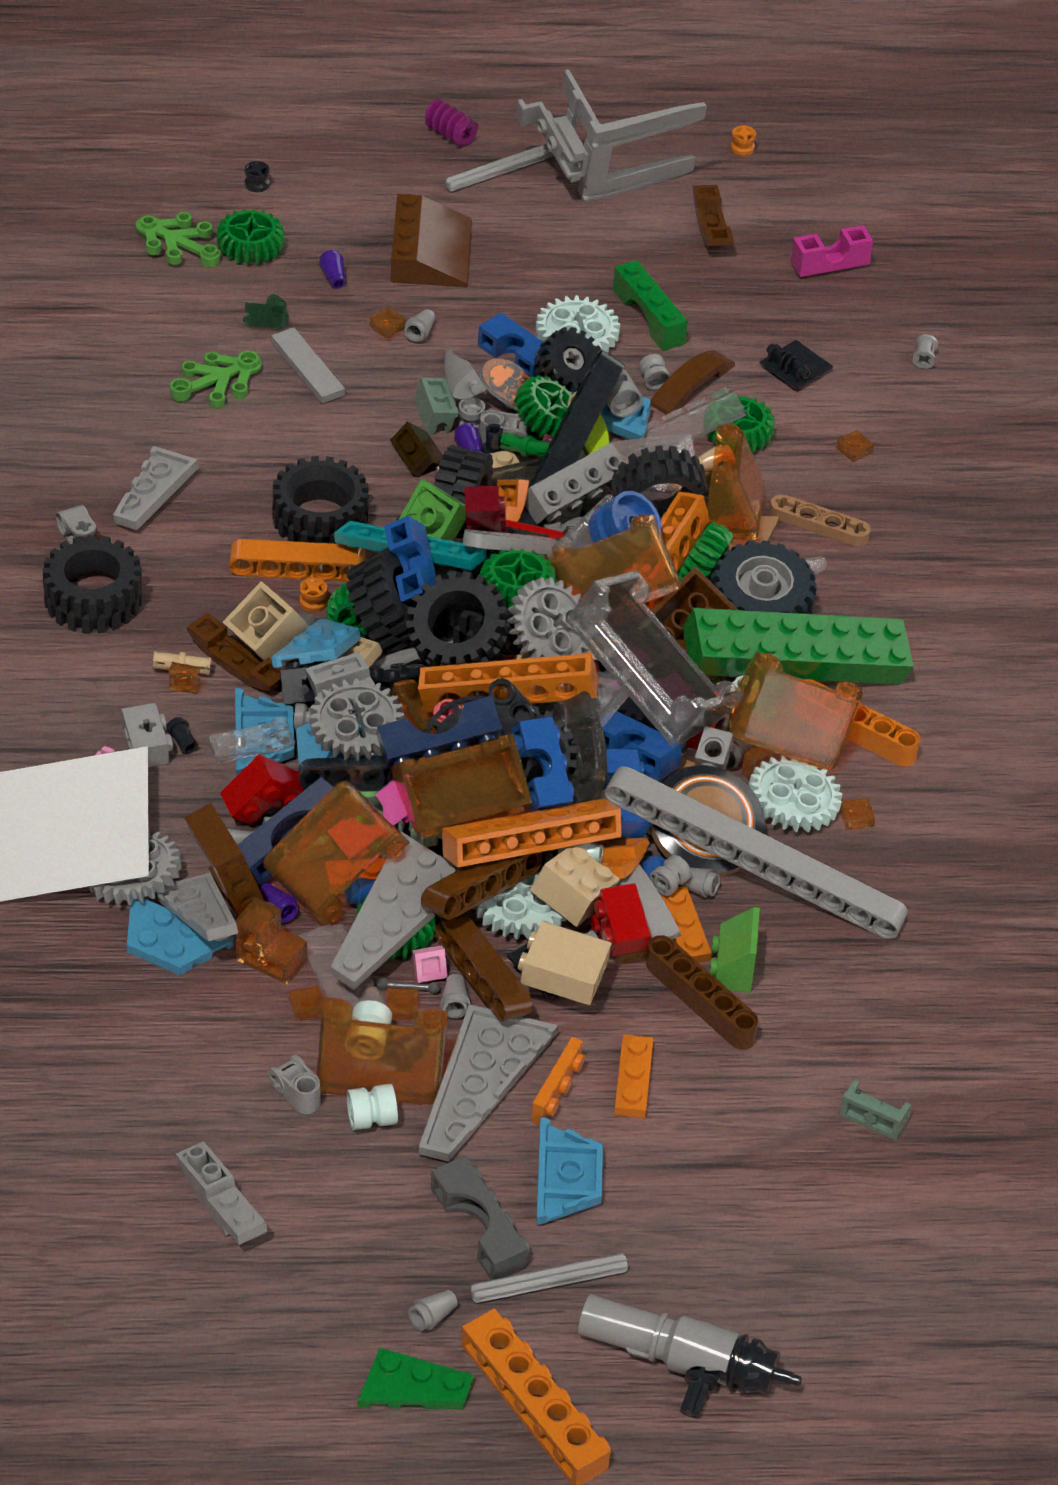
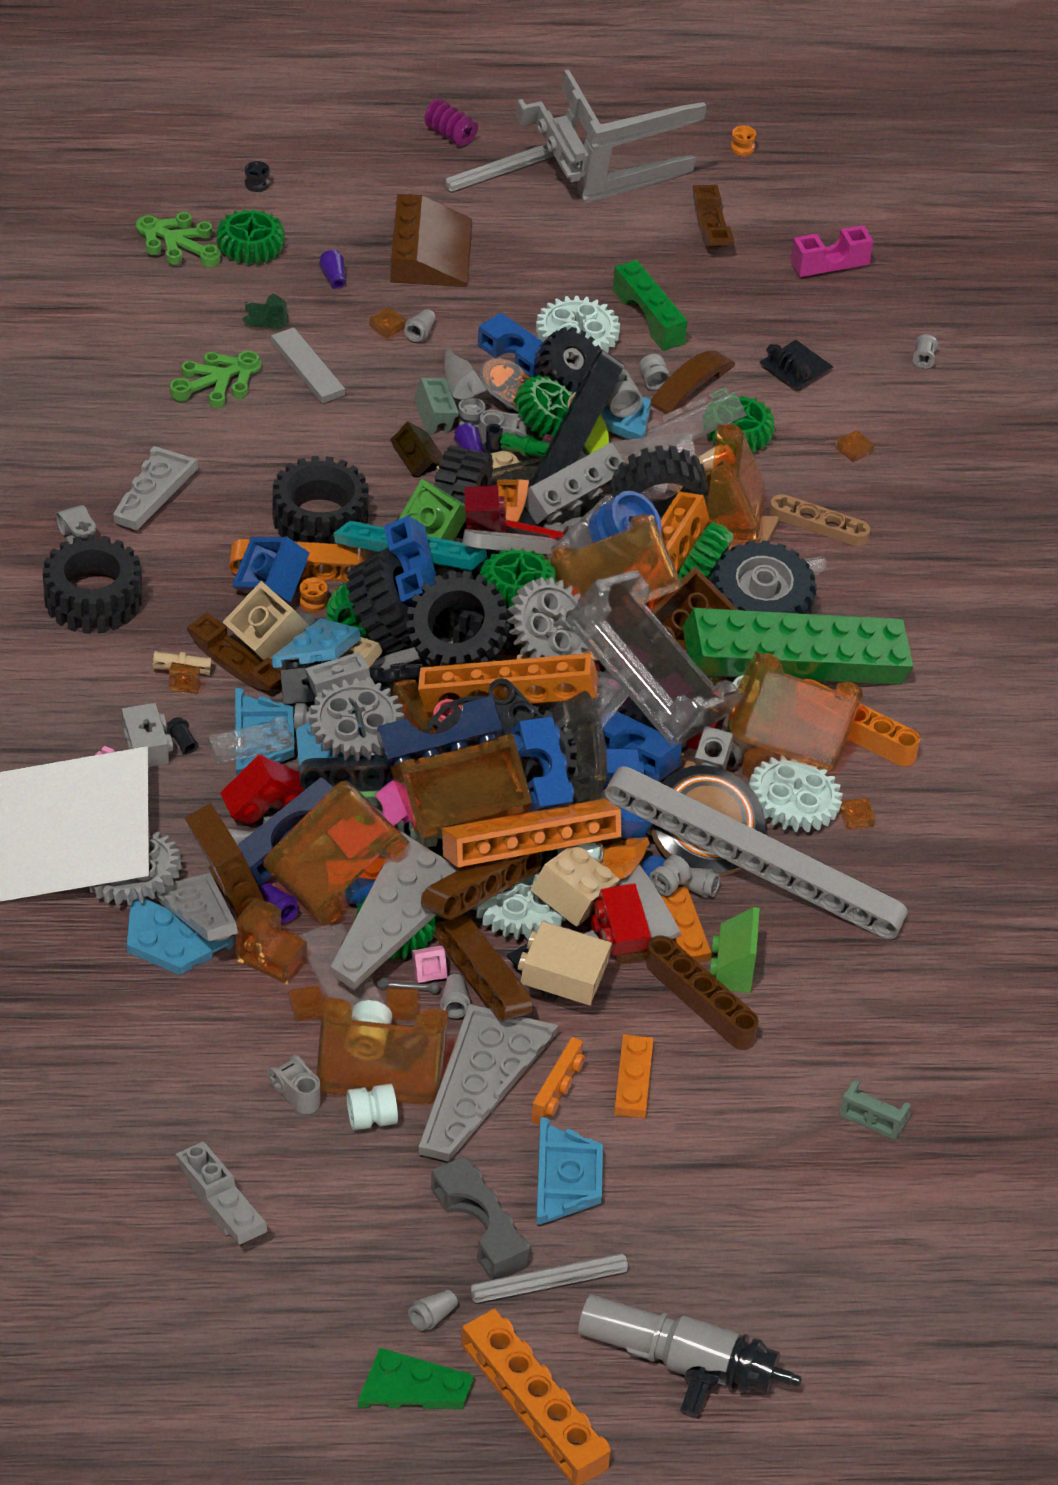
(274, 562): none -> blue slope

